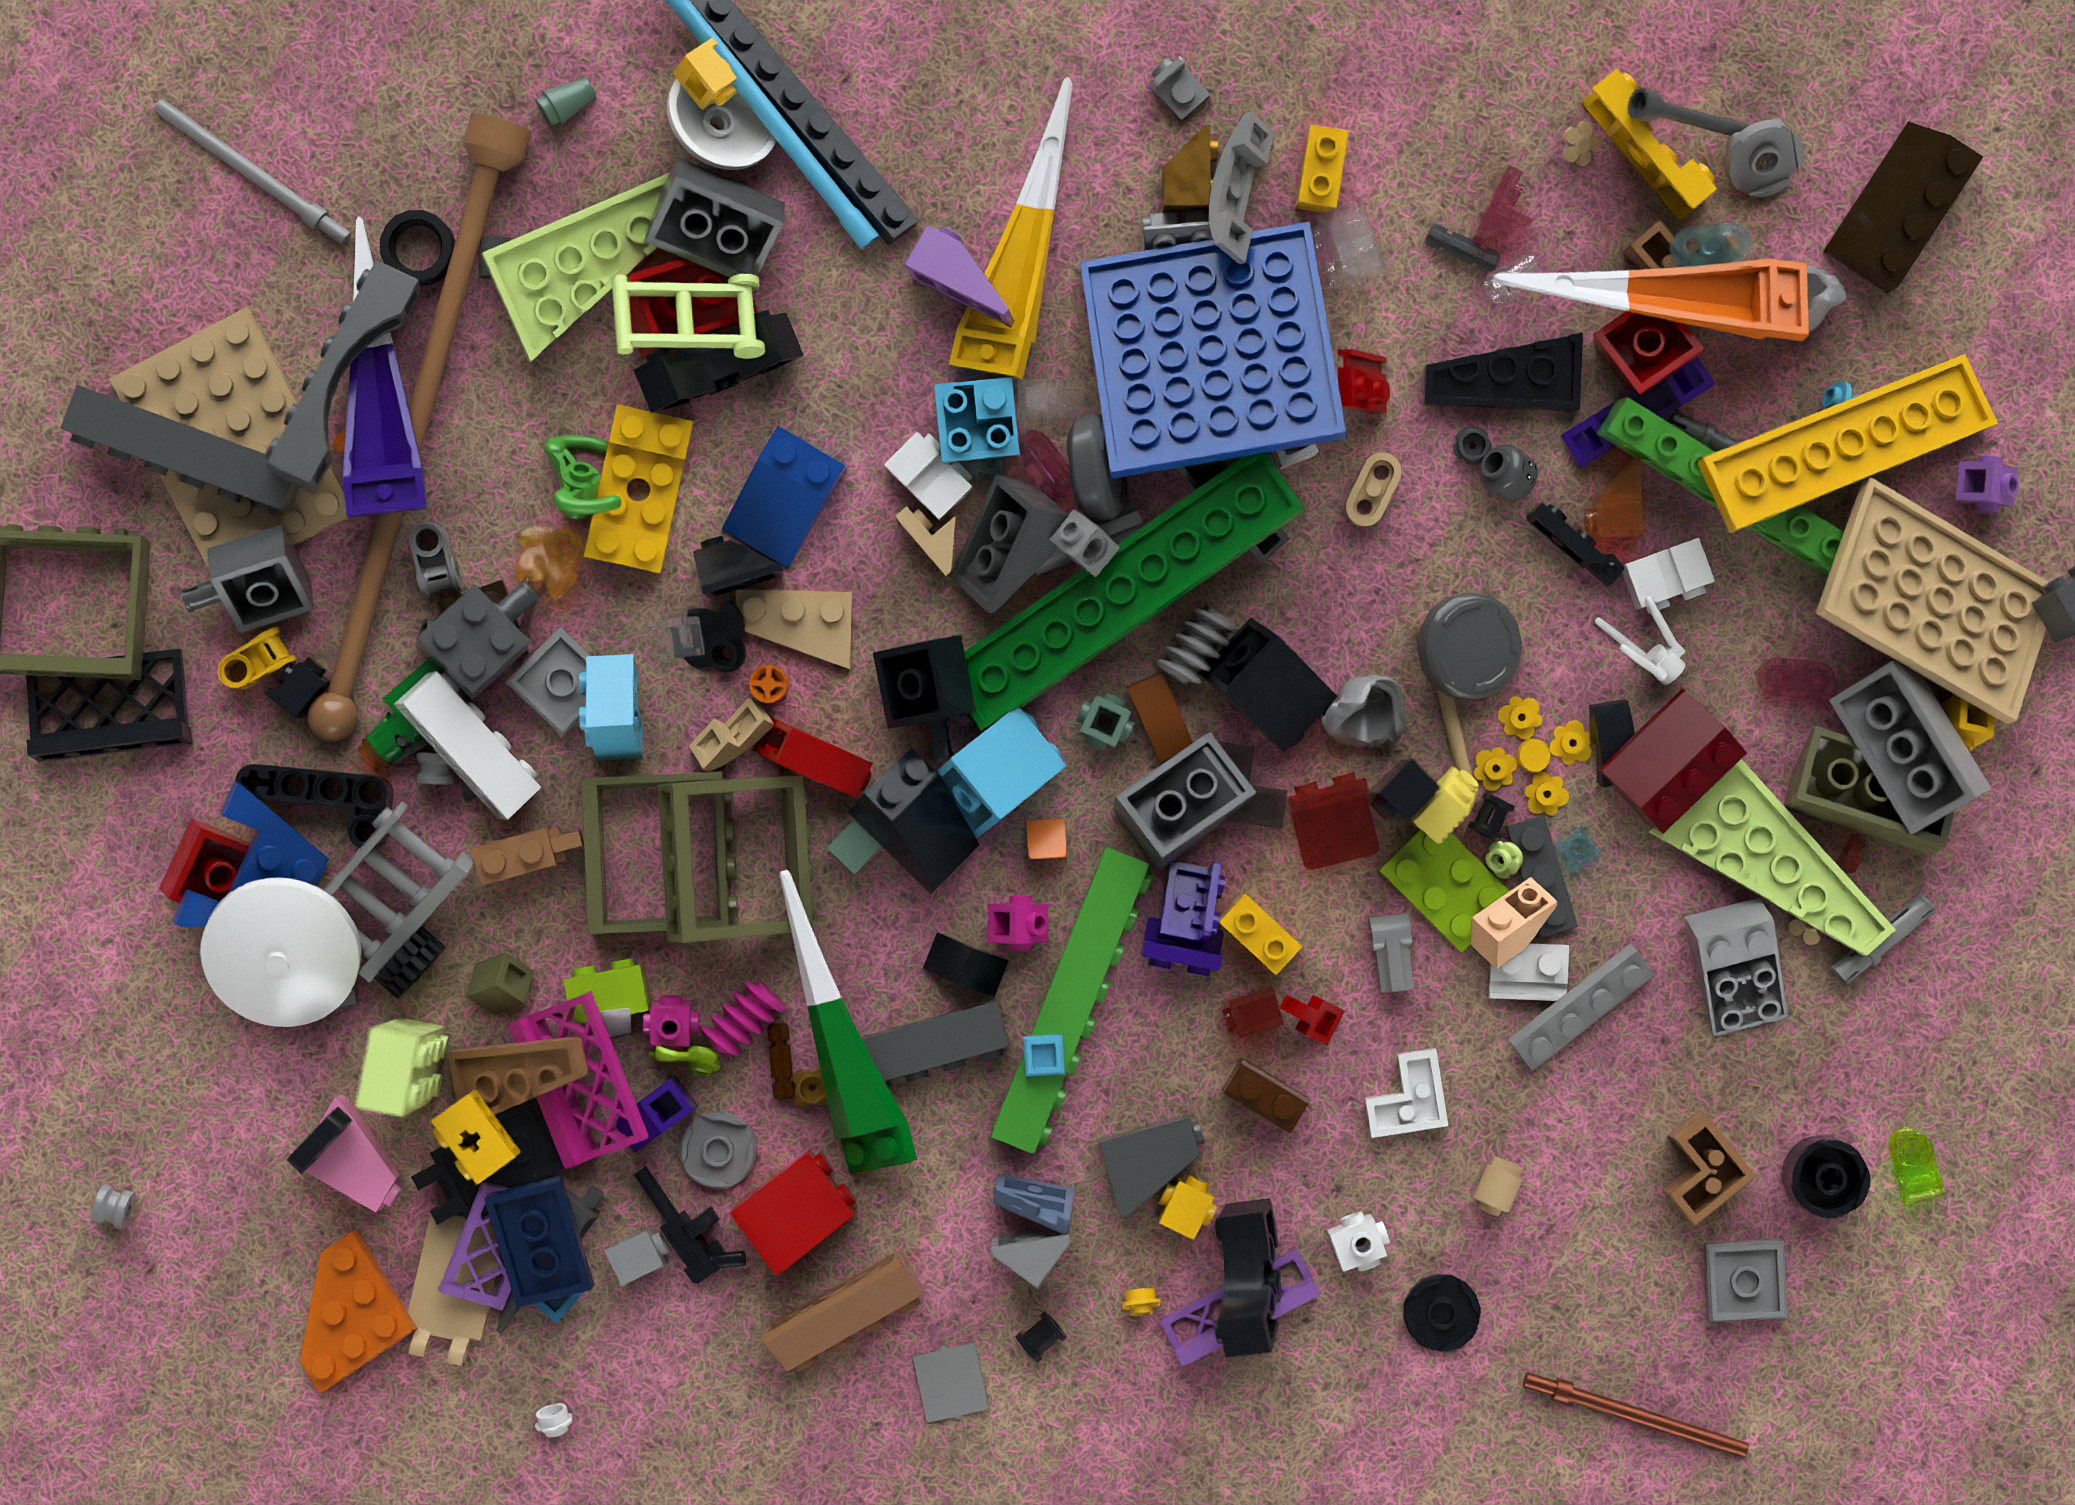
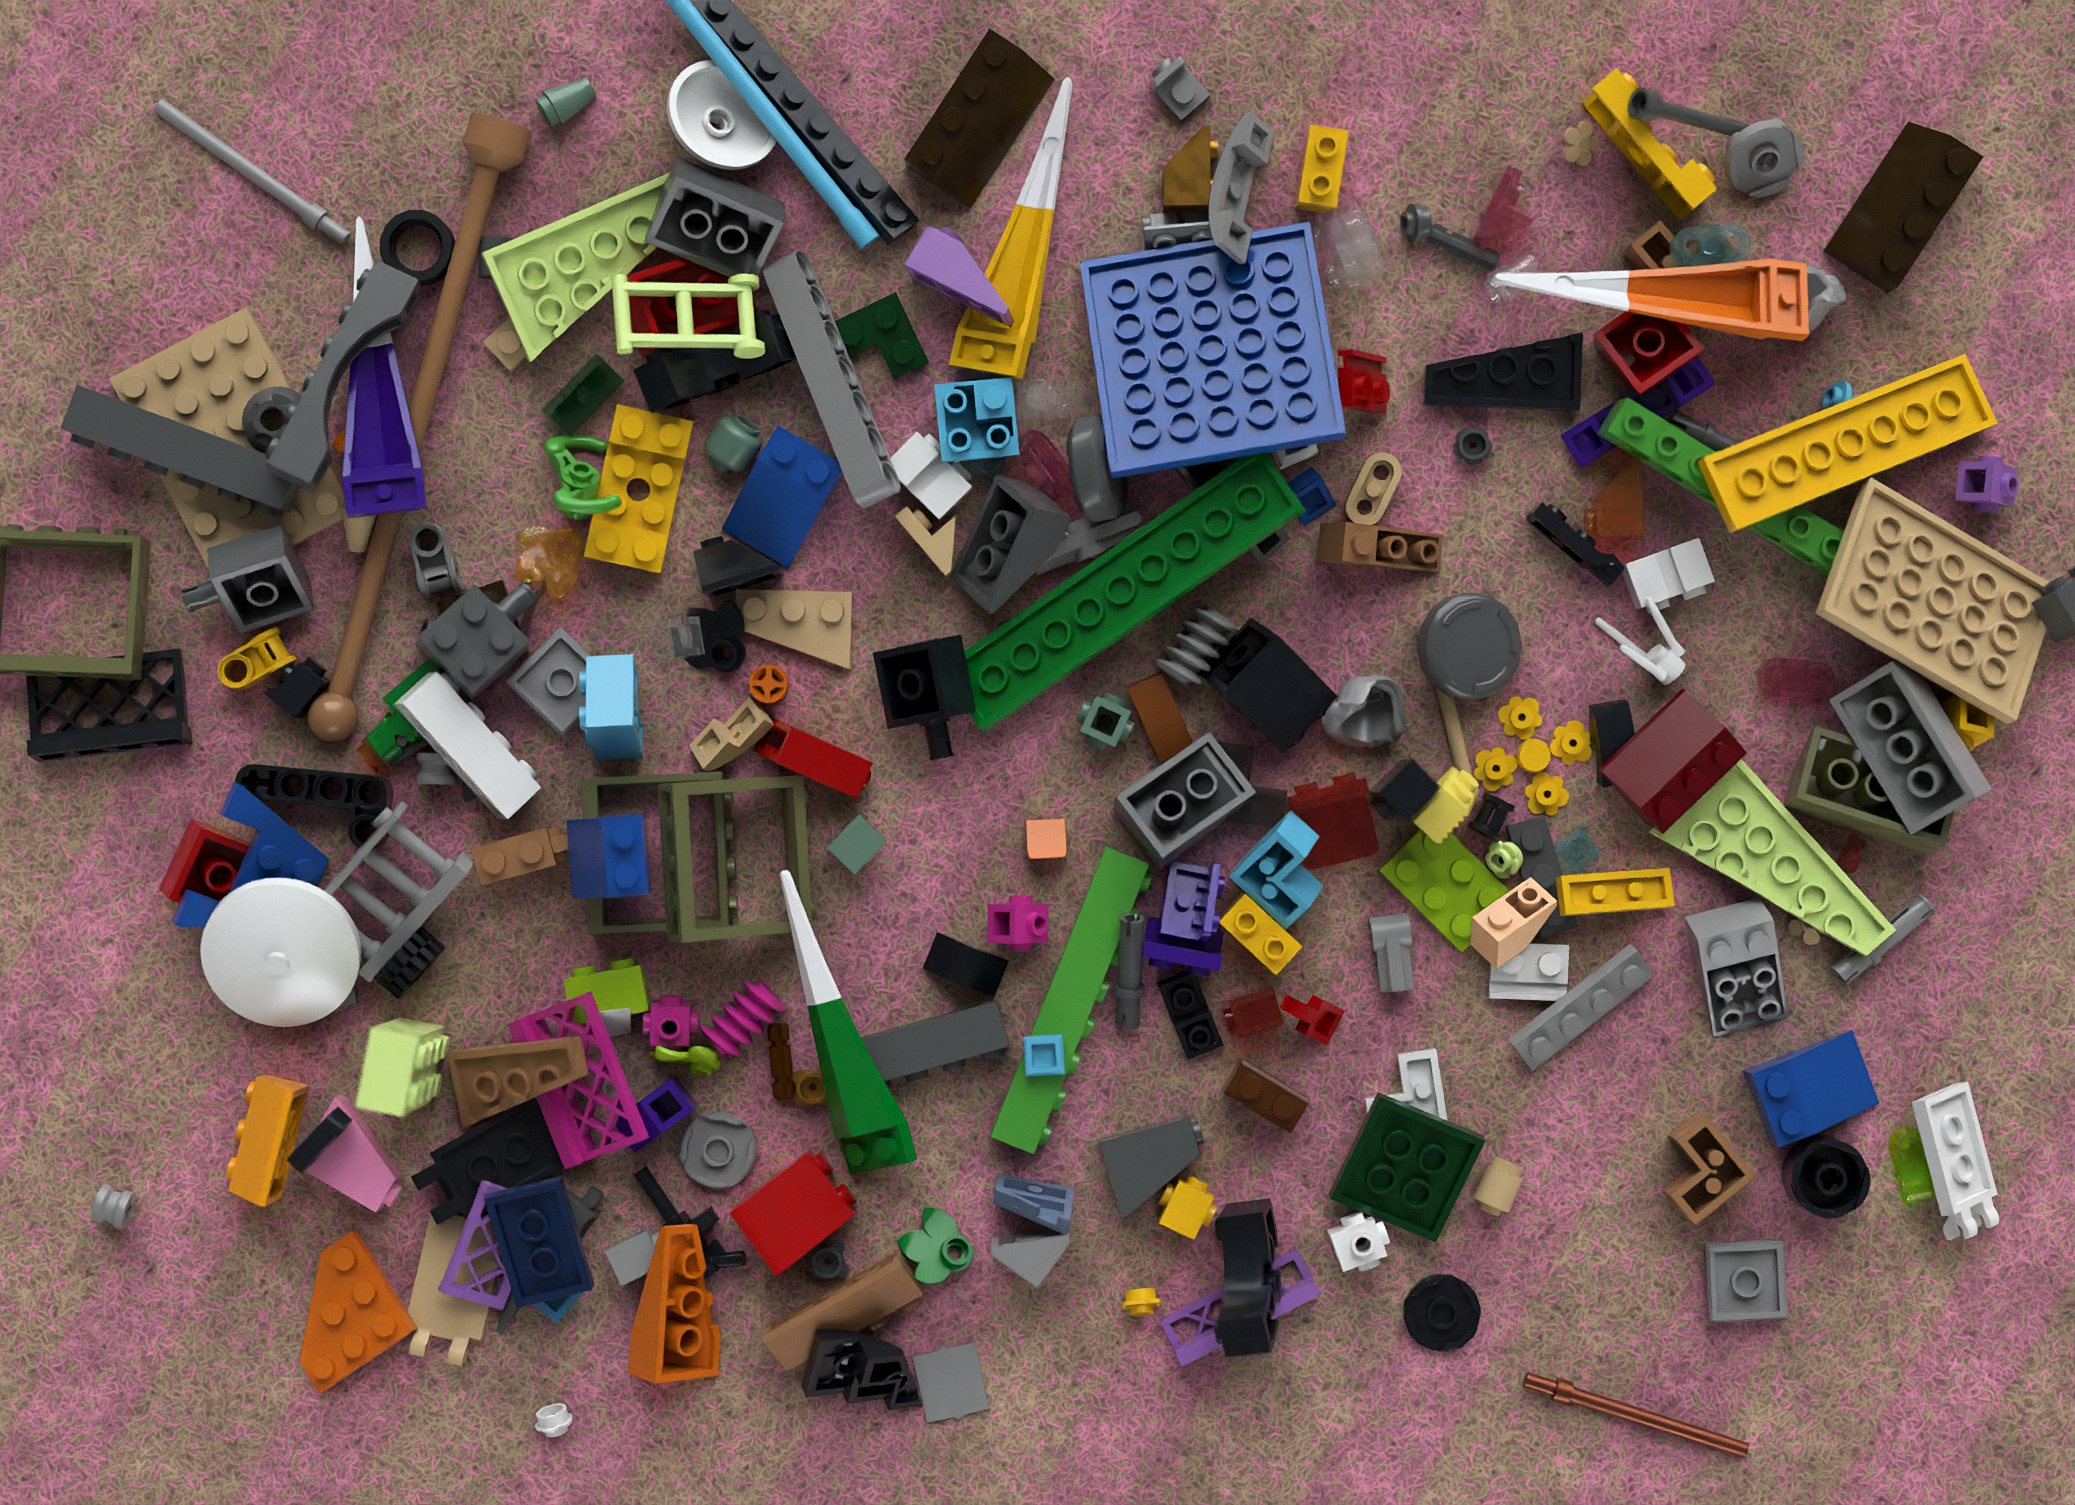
(256, 407): none -> dark grey piece
(266, 1139): none -> light orange slope
(358, 531): none -> tan cone
(492, 1149): yellow brick -> none
(500, 983): olive panel -> none
(506, 345): none -> tan plate
(583, 394): none -> clear green slope
(609, 856): none -> blue slope
(674, 1320): none -> orange wedge
(706, 75): yellow brick -> none
(733, 444): none -> sand green head
(831, 379): none -> light grey beam
(836, 1268): none -> dark grey plate
(860, 1369): none -> black slope
(887, 326): none -> dark green plate
(916, 820): black slope -> none
(931, 1246): none -> green plate
(979, 118): none -> dark brown slope
(1000, 770): medium azure slope -> none
(1041, 1336): black bush -> none
(1084, 543): light grey brick -> none
(1129, 985): none -> dark grey pin
(1190, 1014): none -> black slope
(1274, 874): none -> medium azure brick
(1312, 494): none -> blue slope
(1379, 547): none -> medium nougat slope
(1406, 1167): none -> dark green plate
(1416, 223): none -> dark grey plate
(1508, 472): dark grey head -> none
(1615, 891): none -> yellow plate
(1811, 1089): none -> blue slope
(1957, 1159): none -> white tile

